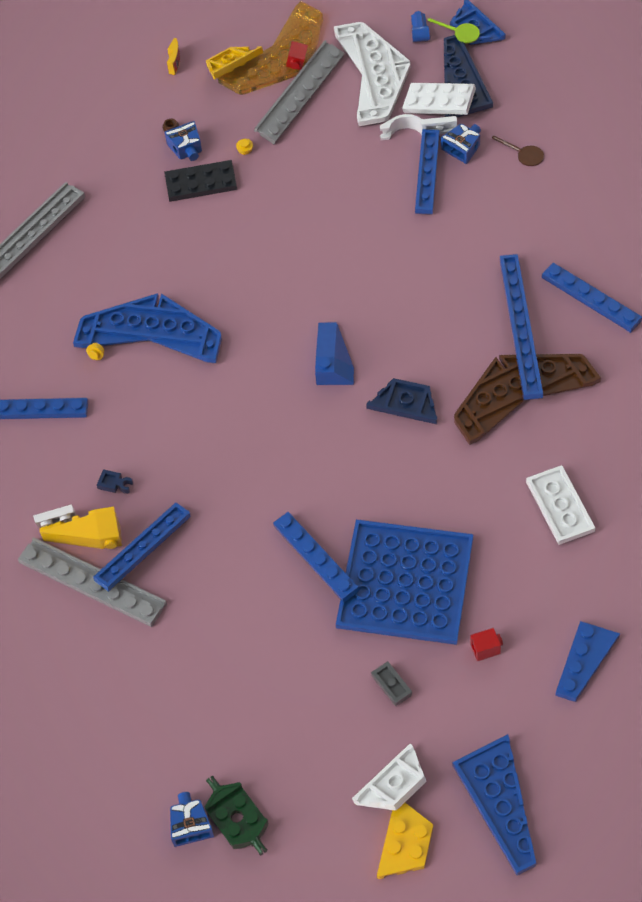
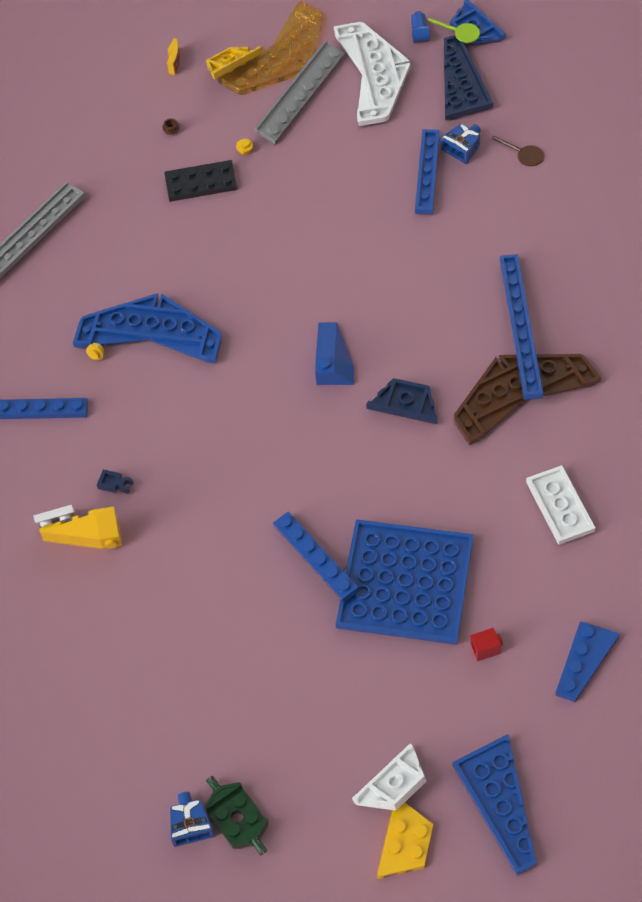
(79, 576): light grey plate -> none
(141, 546): blue plate -> none
(184, 141): blue torso -> none
(296, 55): red brick -> none
(391, 683): dark grey plate -> none
(411, 121): white piece -> none
(439, 98): white plate -> none
(592, 297): blue plate -> none

